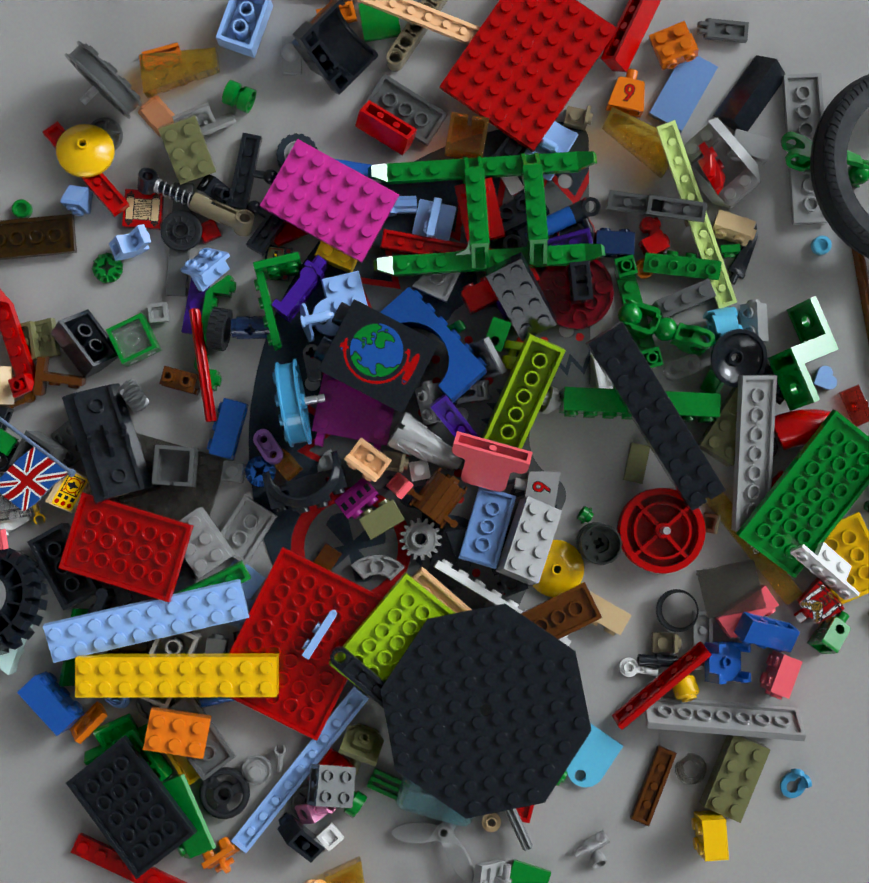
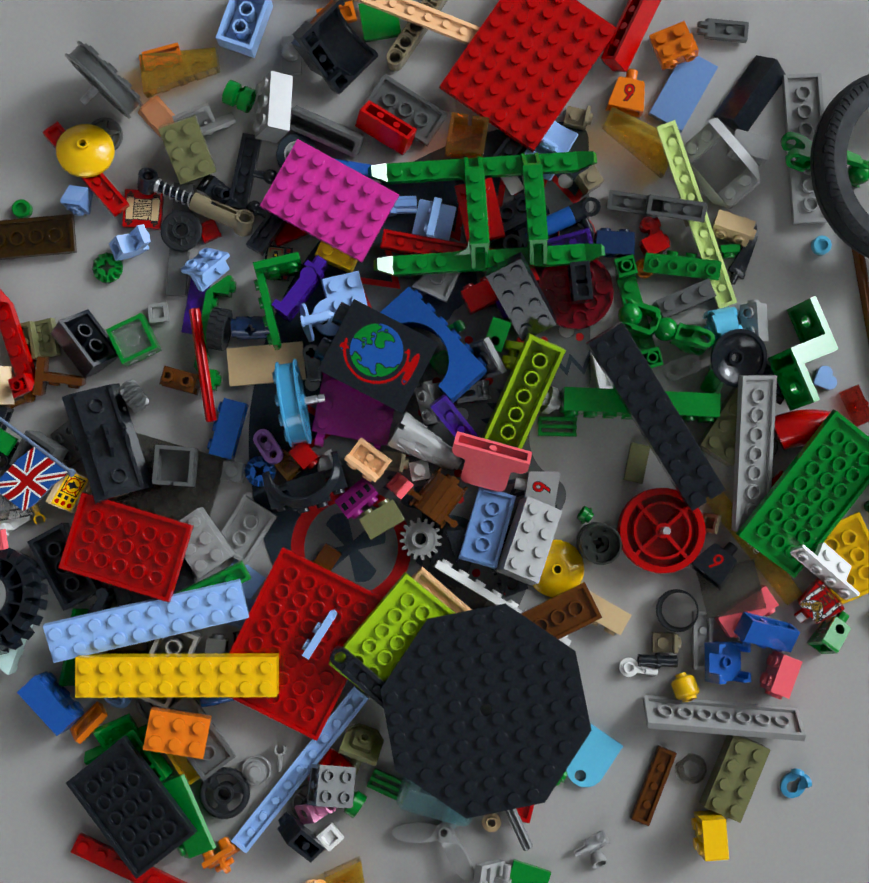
(256, 363): none -> tan tile
(273, 107): none -> brick
(304, 456): none -> red brick
(326, 131): none -> dark grey brick
(378, 565): light grey tile -> none
(440, 362): none -> green tile
(555, 426): none -> green tile
(589, 180): none -> dark tan brick
(661, 685): red tile -> none
(712, 167): red plate -> none
(716, 564): none -> black torso

